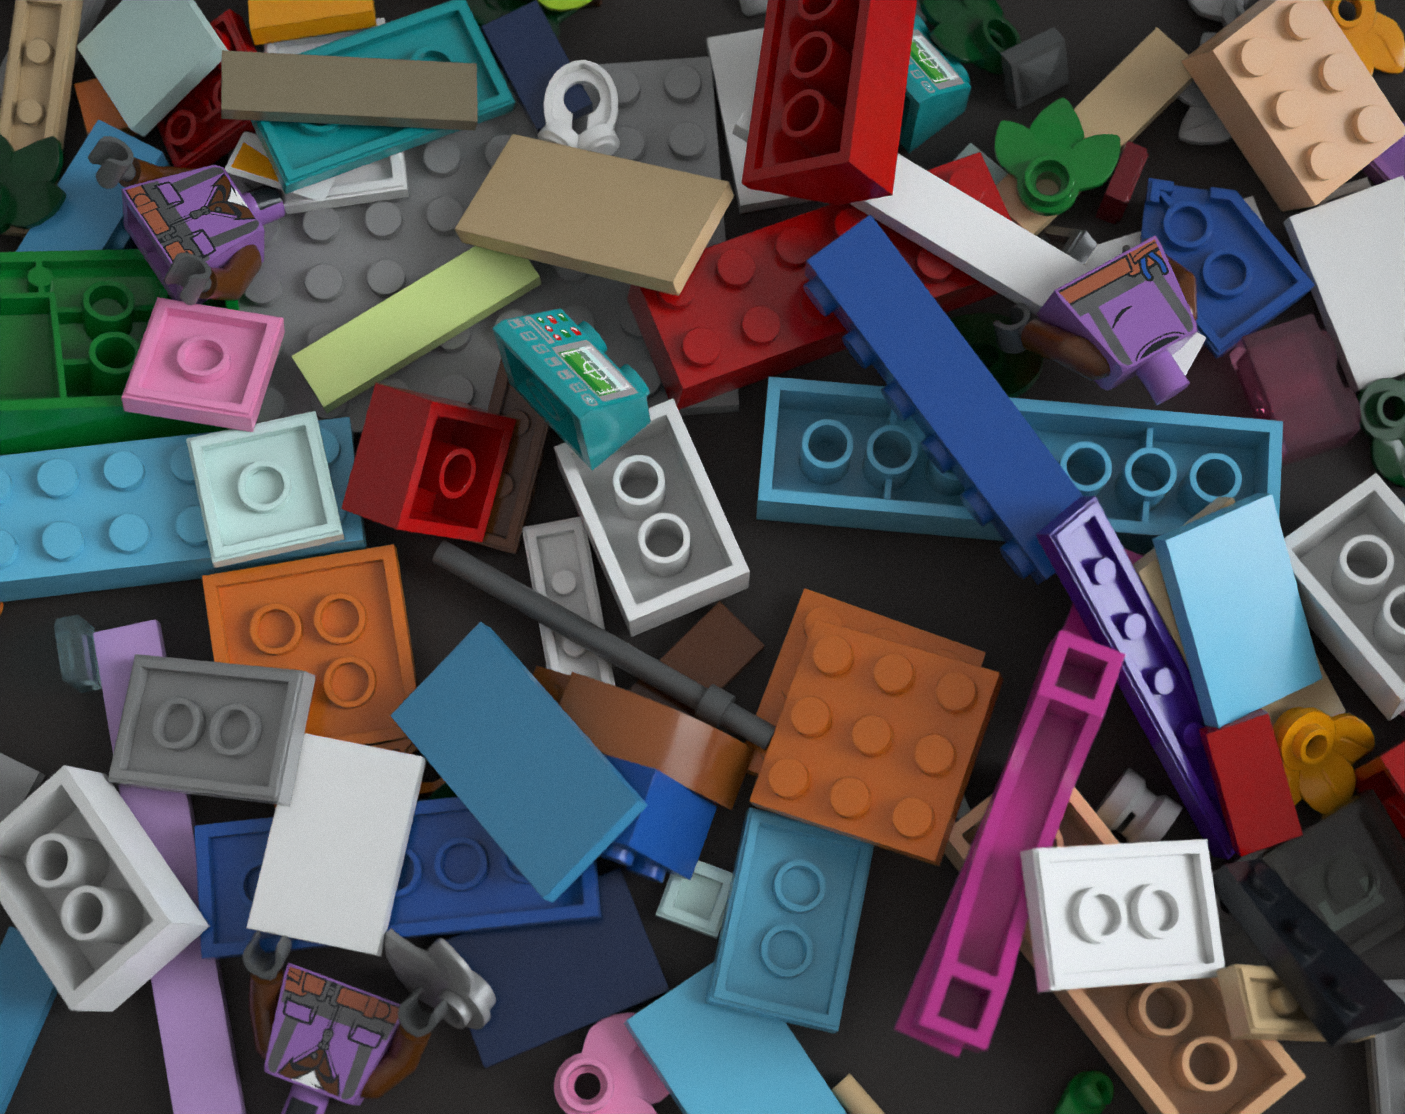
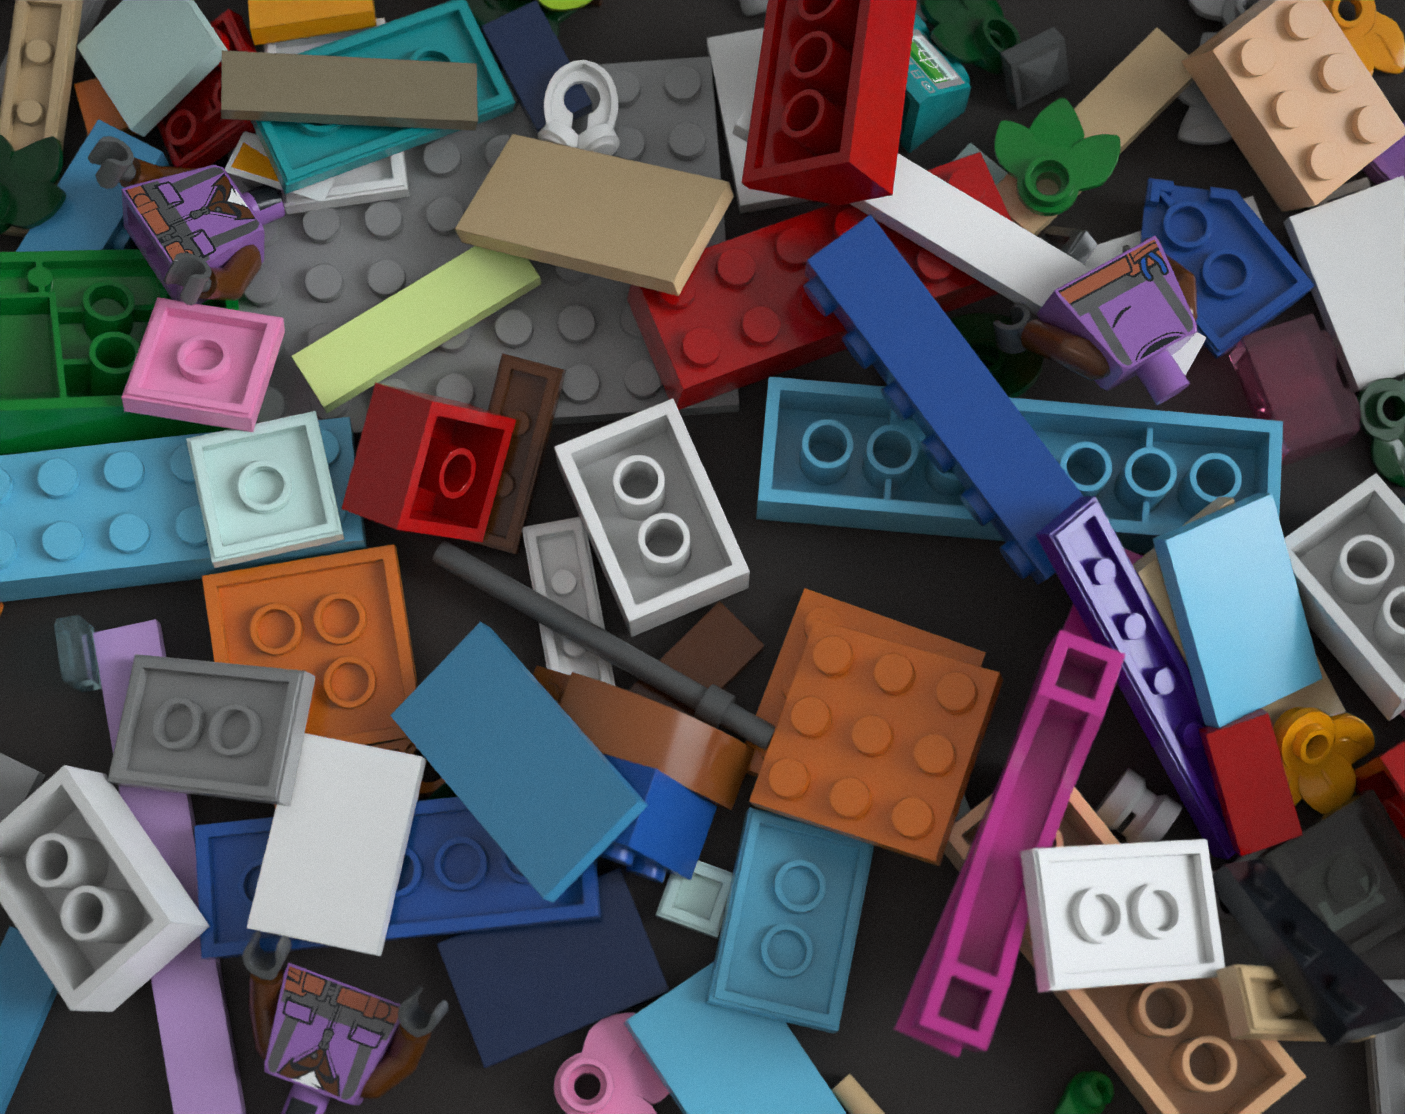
(443, 977): light grey plate -> none
(573, 382): teal slope -> none
(1122, 183): dark red tile -> none

